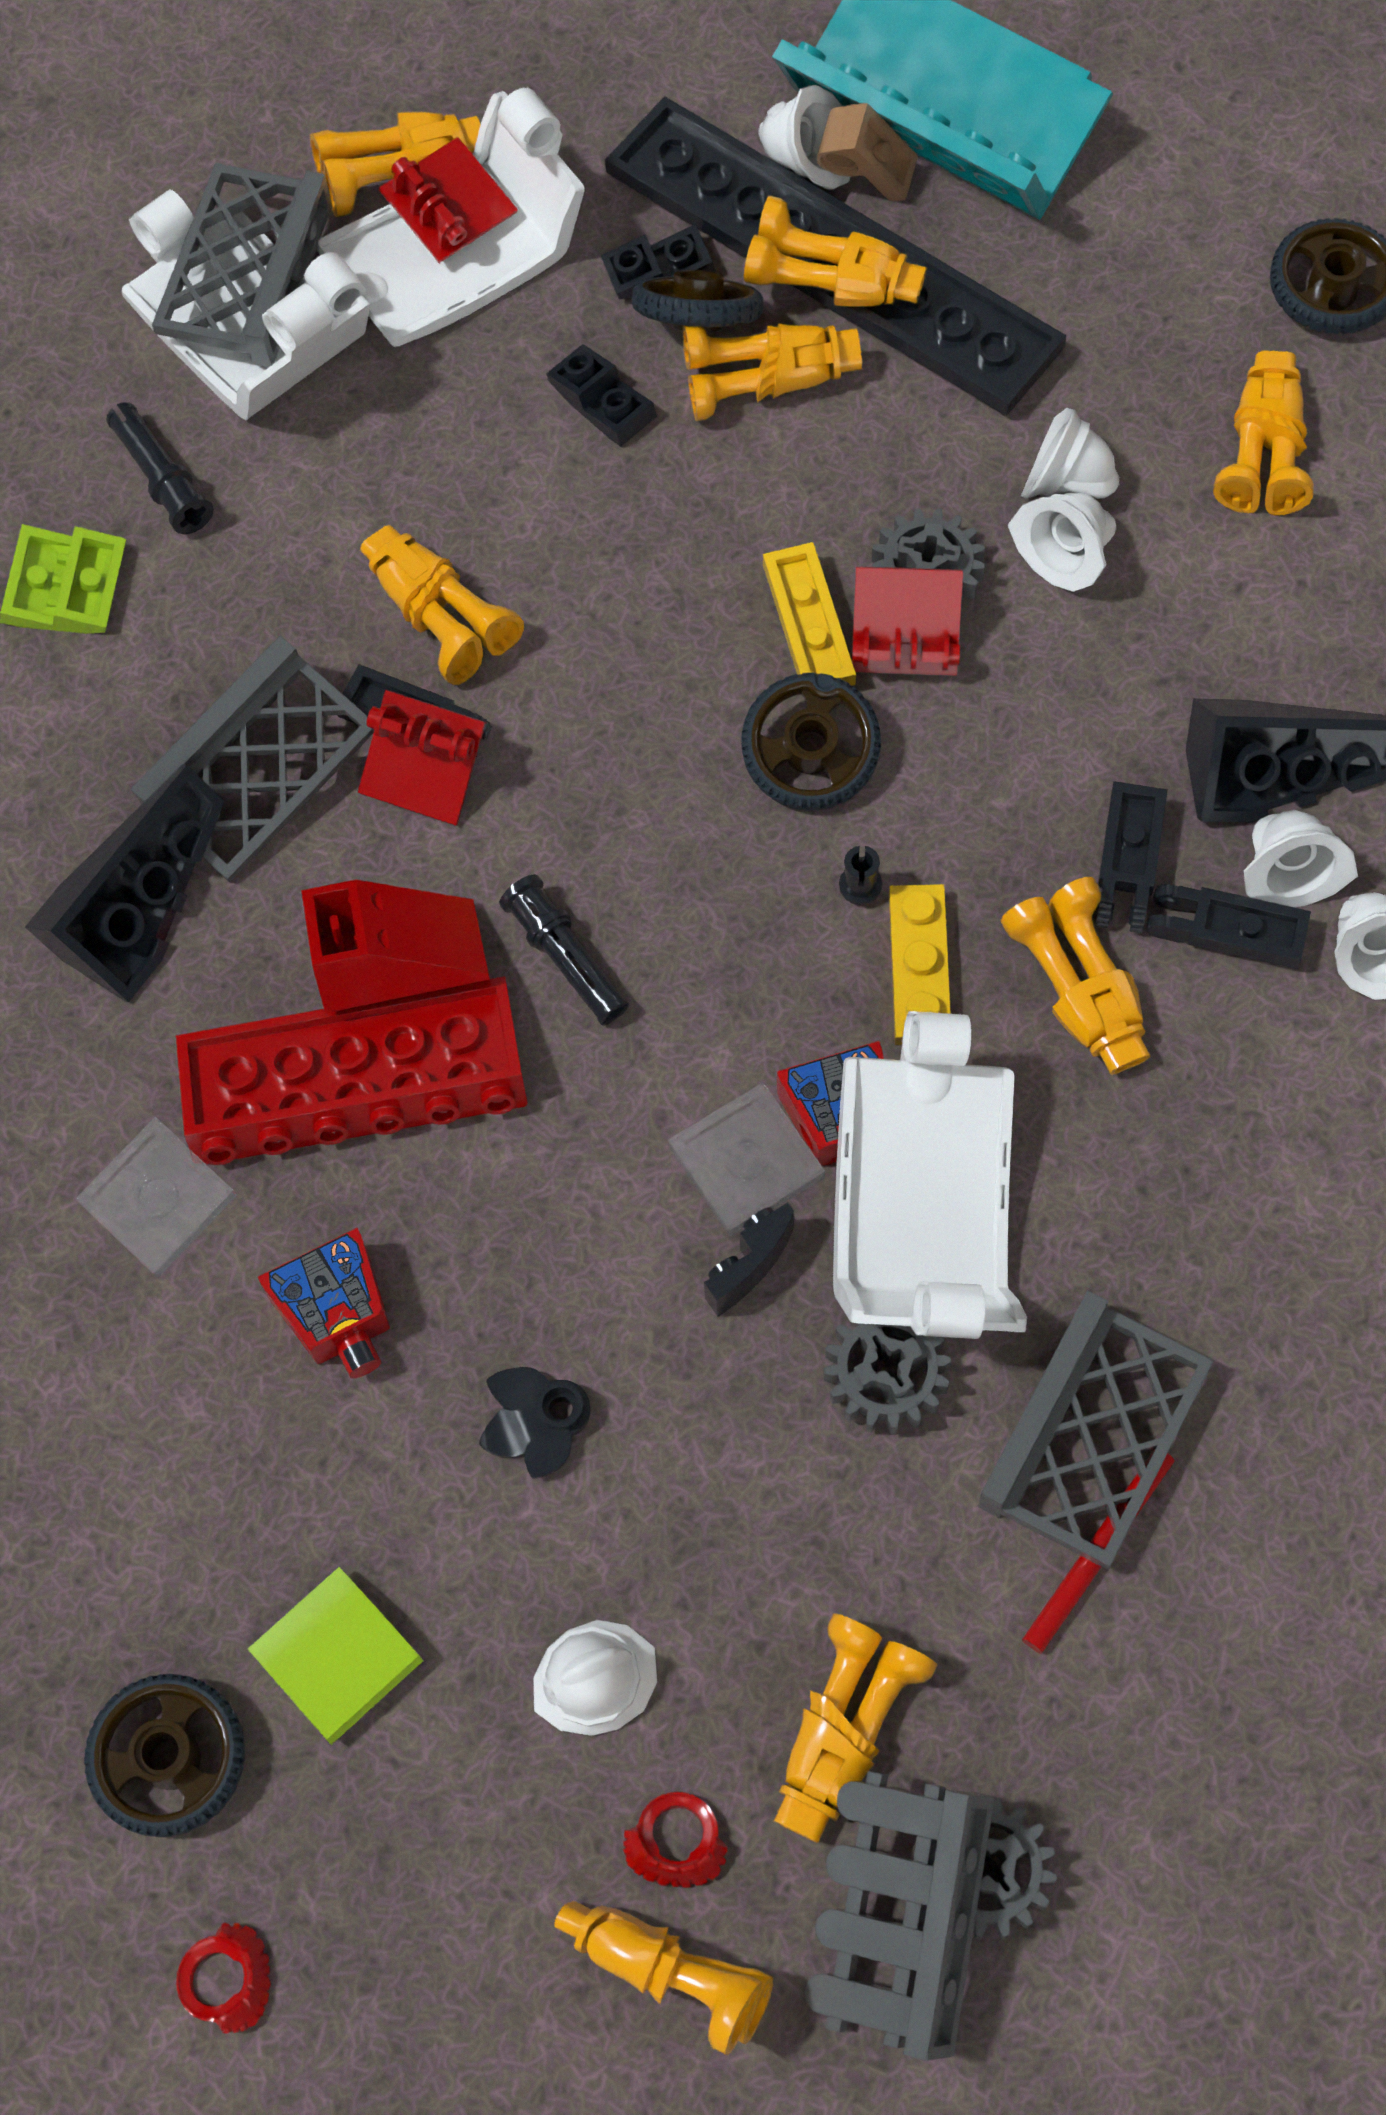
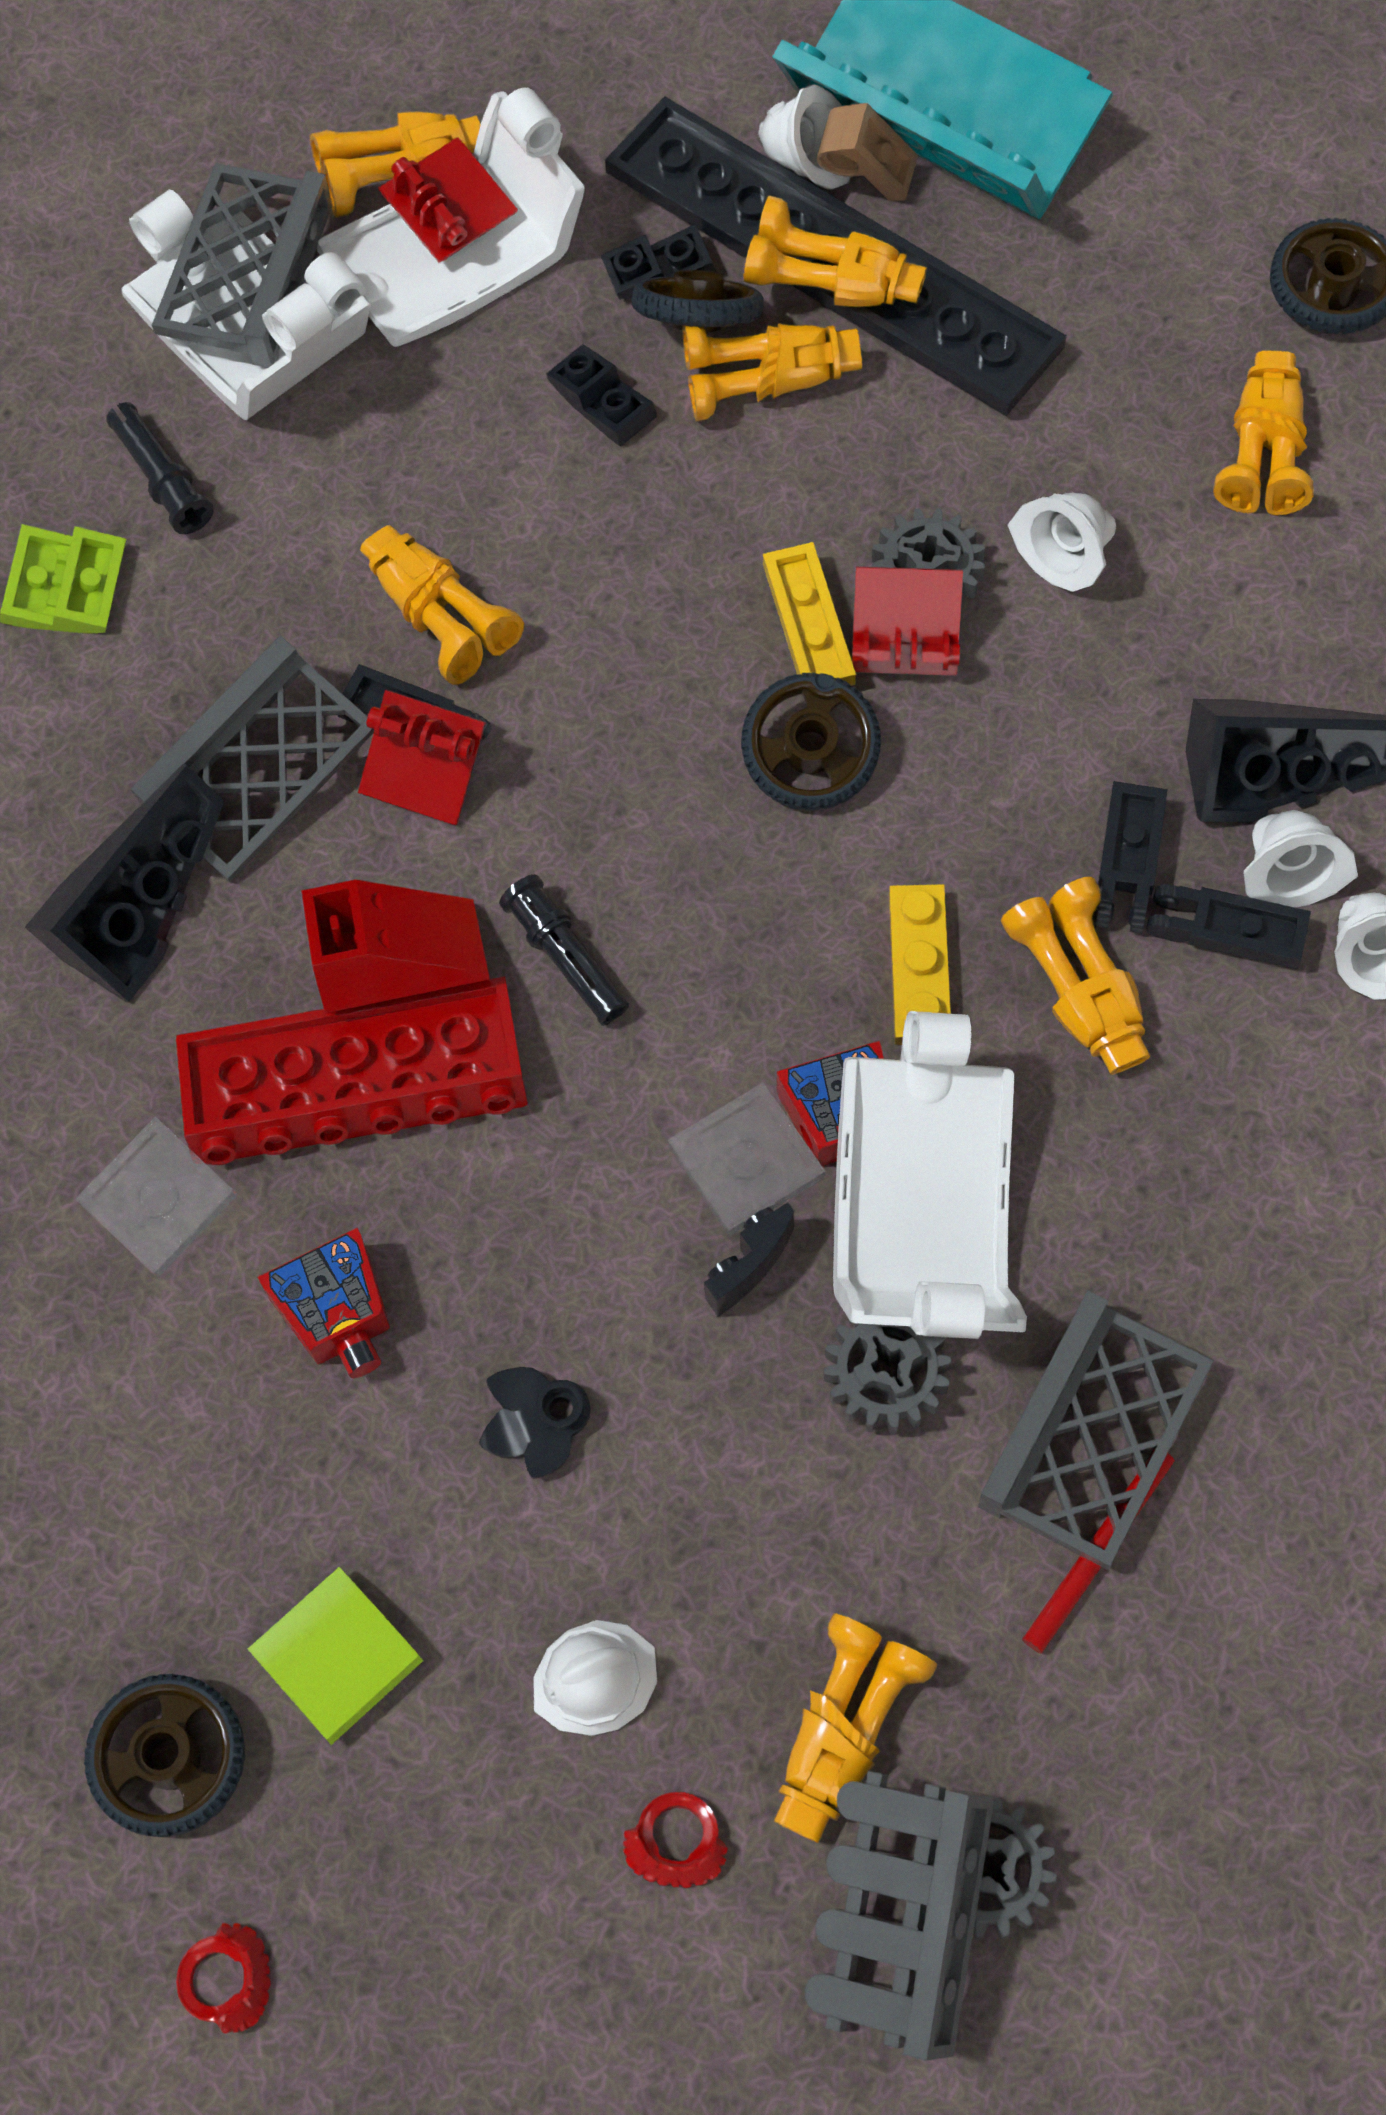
(654, 1962): light orange piece -> none
(861, 868): black pin -> none
(1072, 461): white piece -> none

